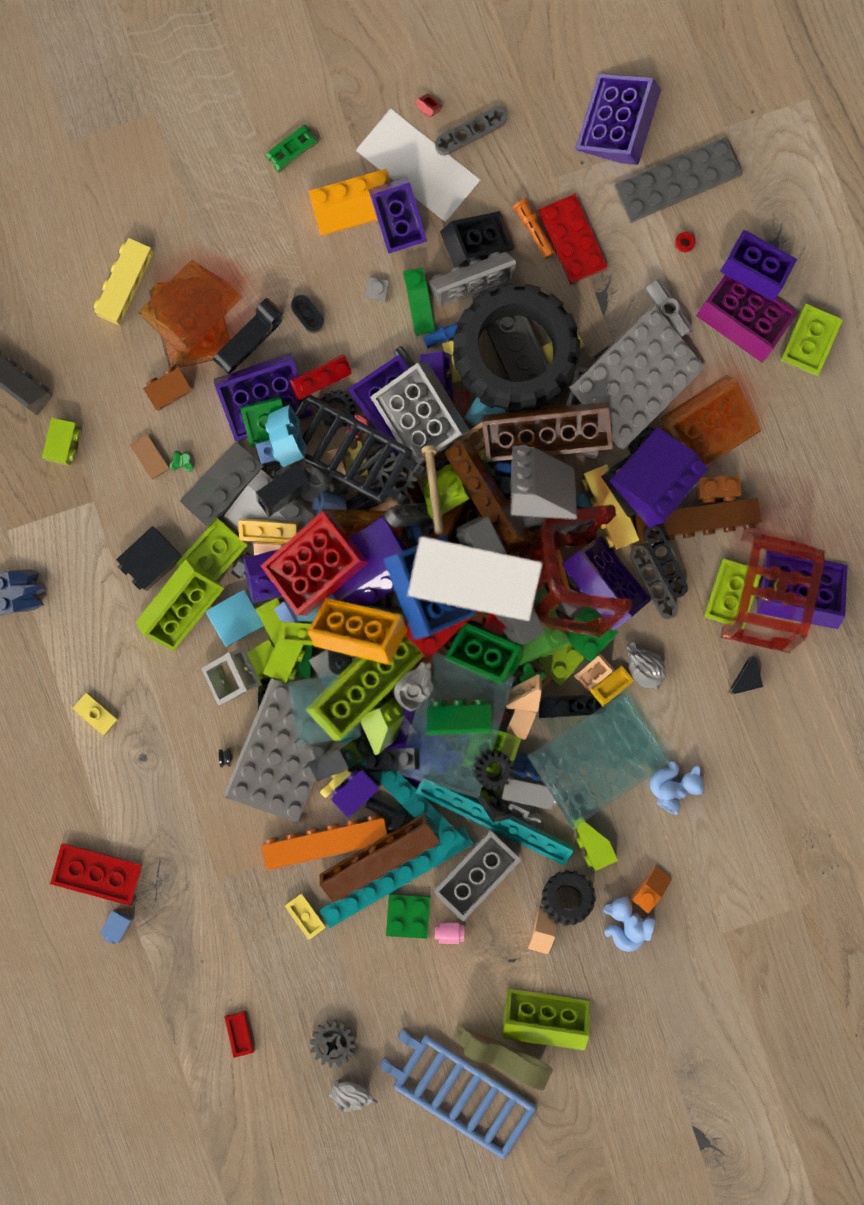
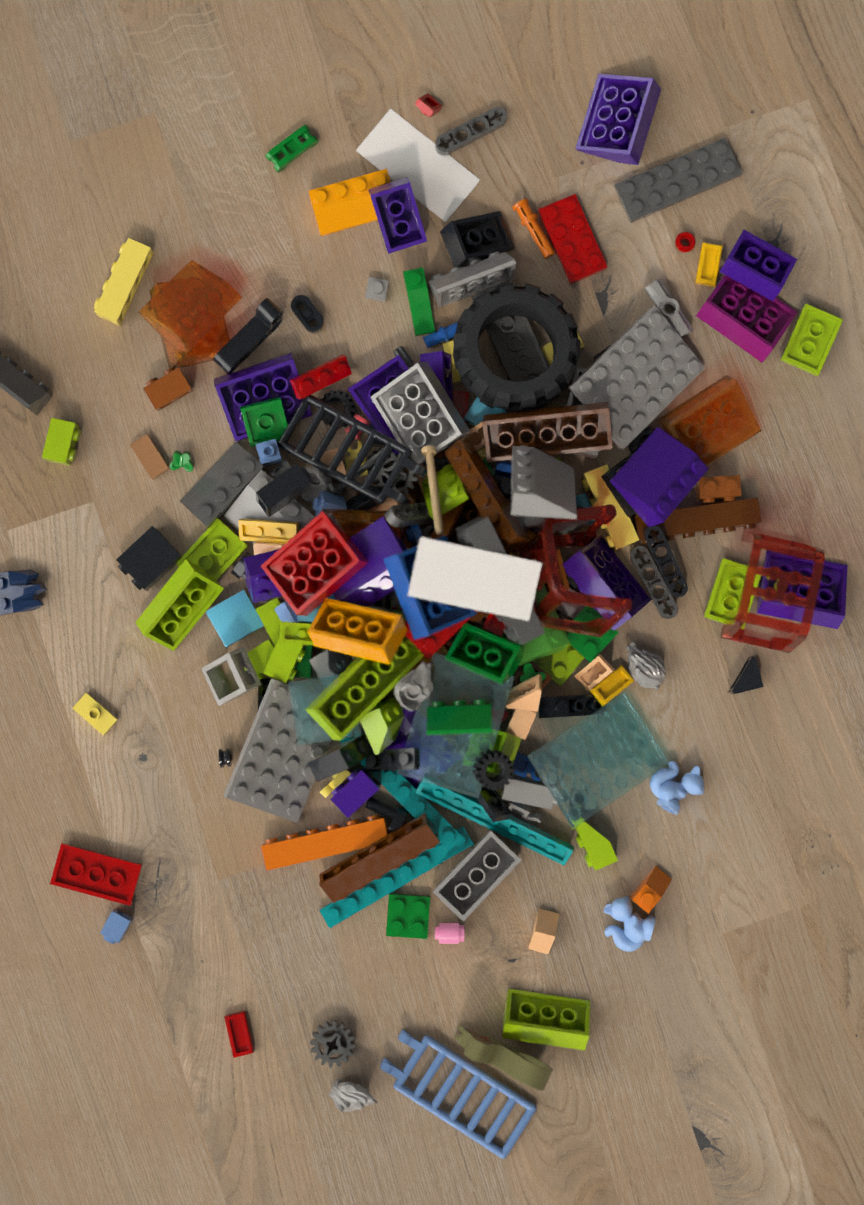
(285, 436): medium azure brick -> none
(305, 916): light yellow plate -> none
(575, 881): black tyre -> none
(708, 264): none -> yellow tile

